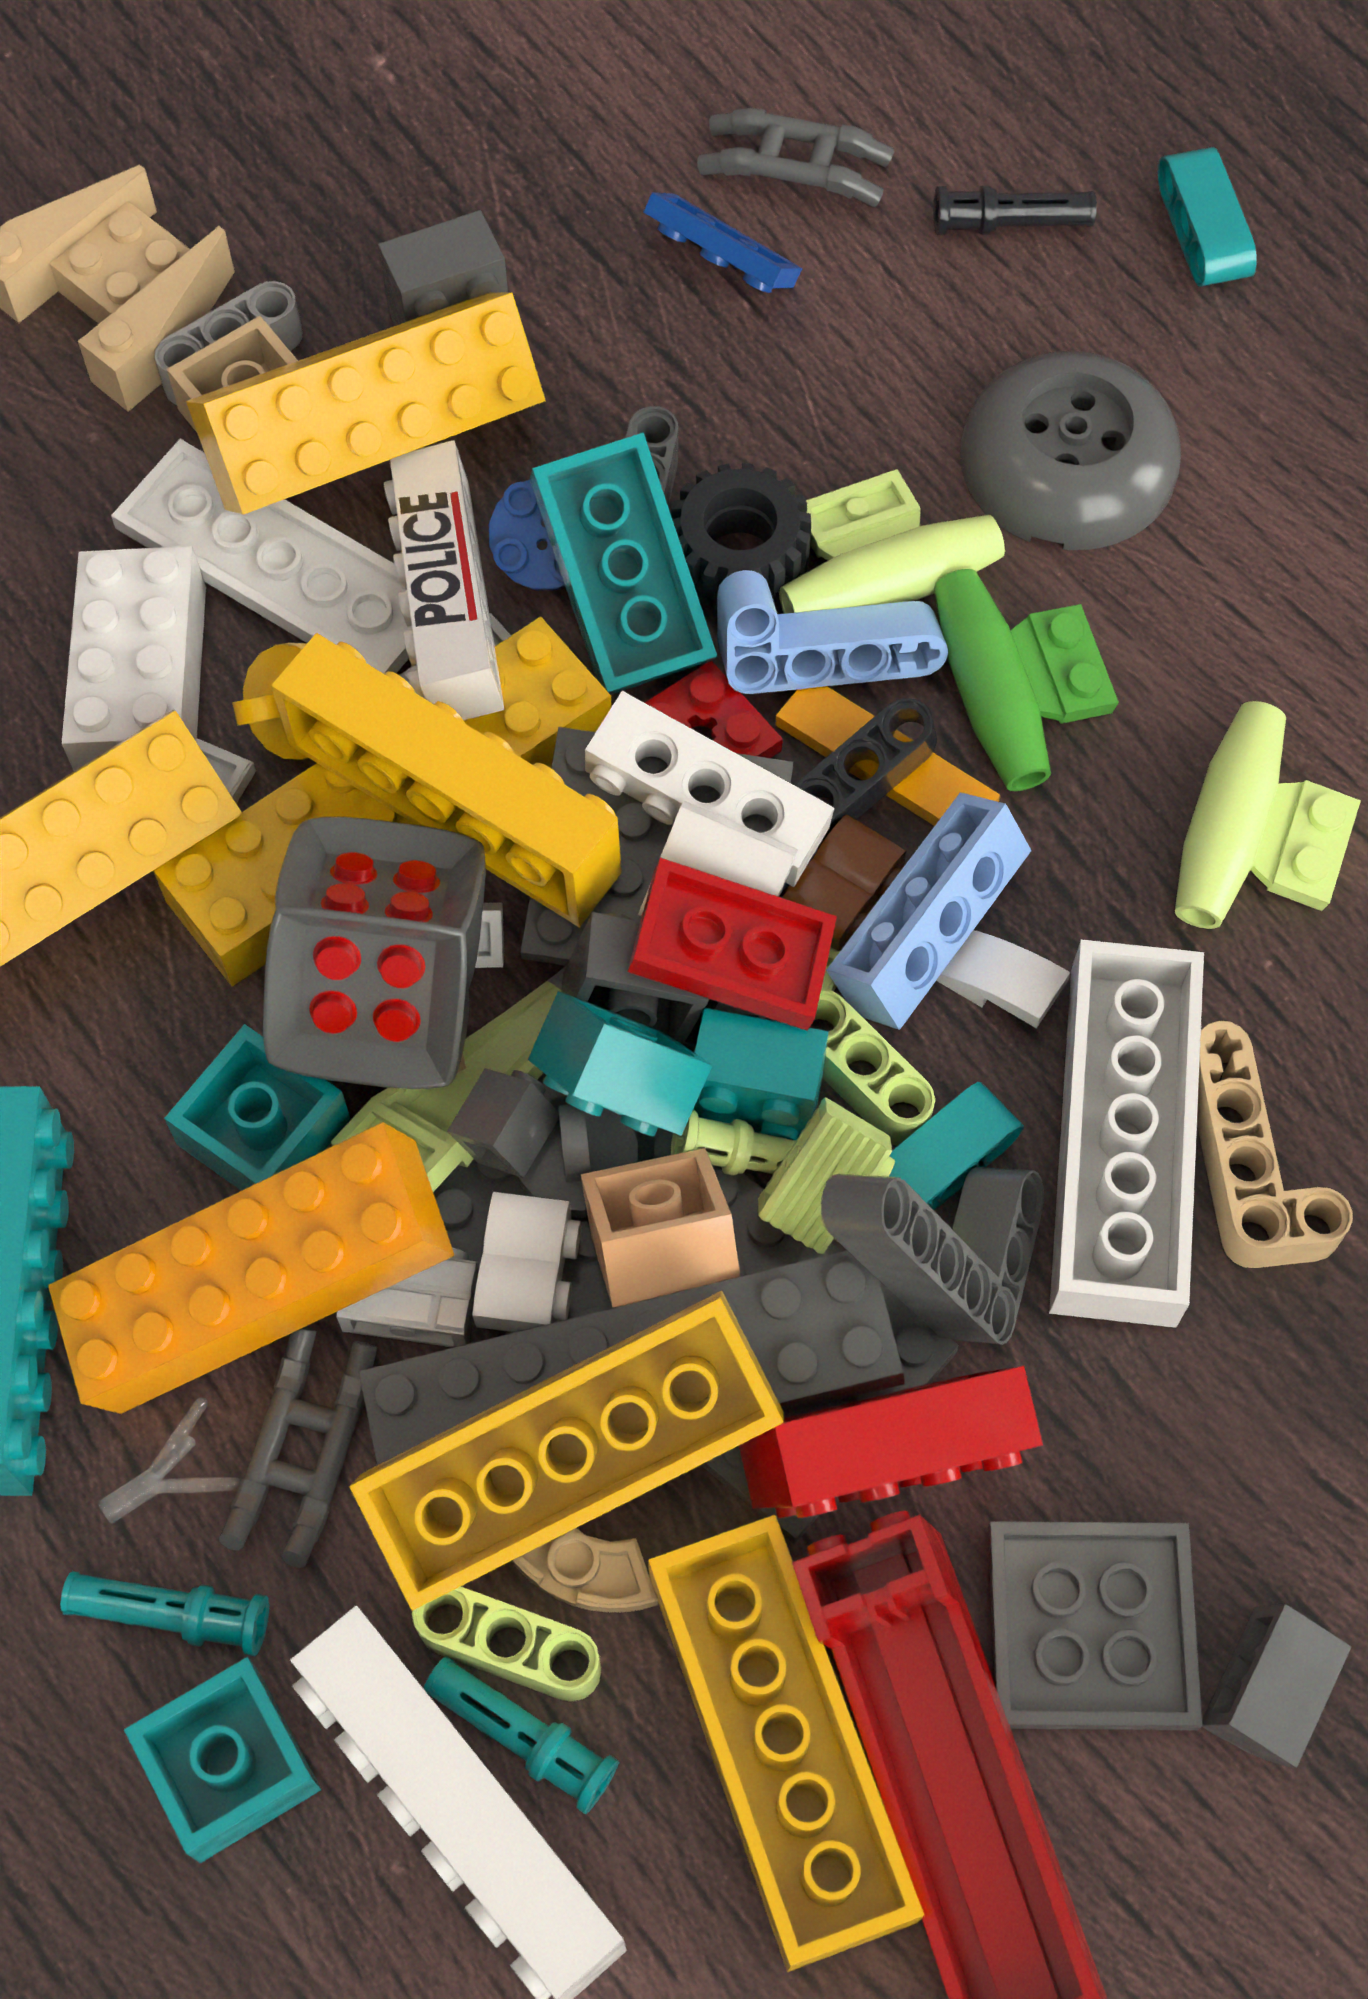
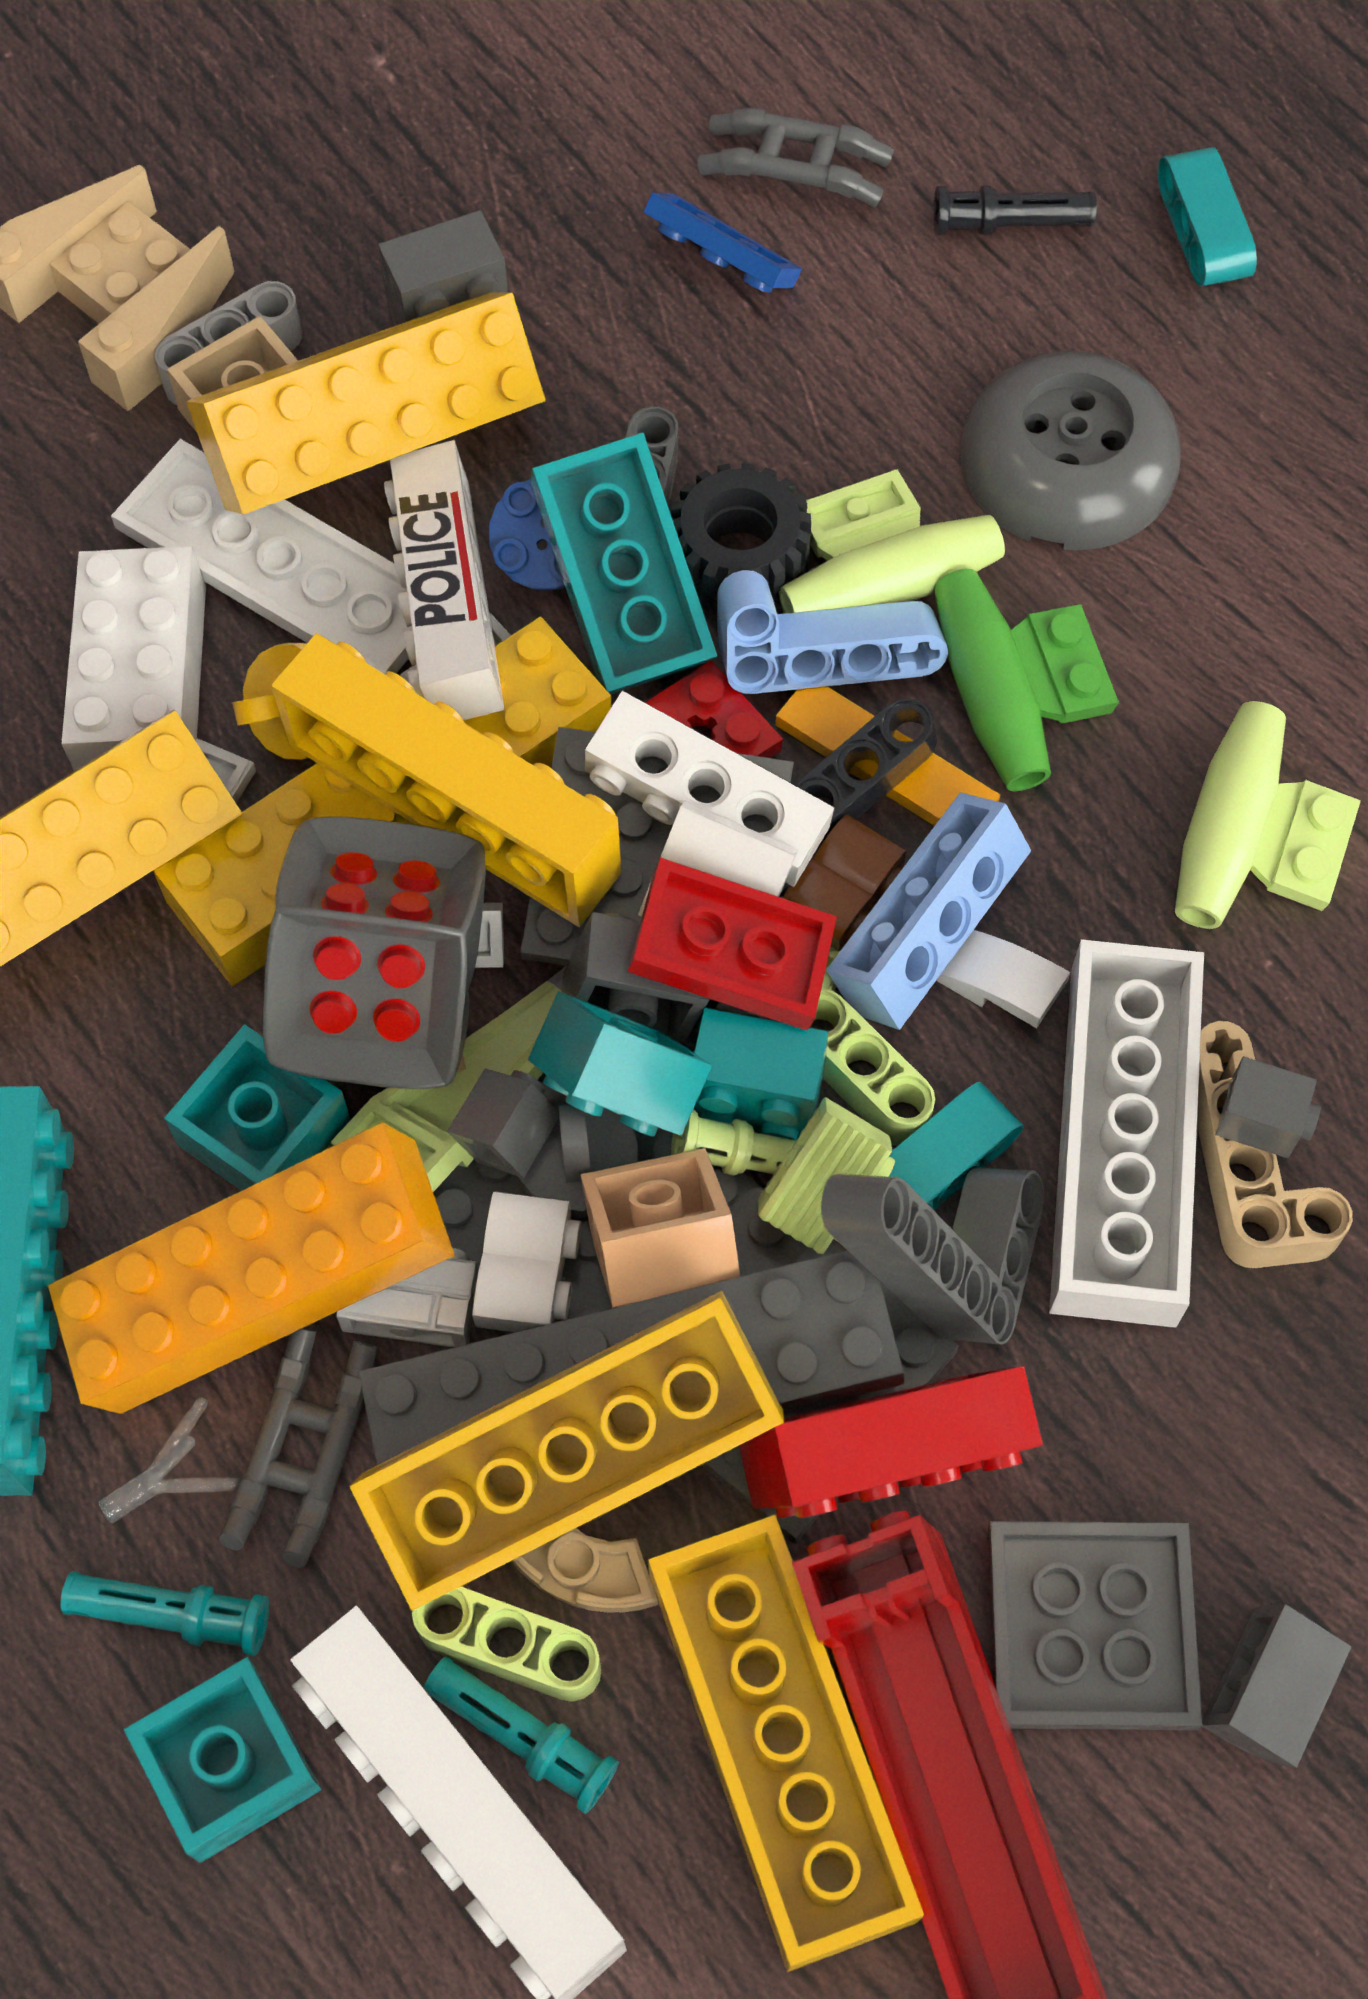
(1268, 1108): none -> dark grey brick

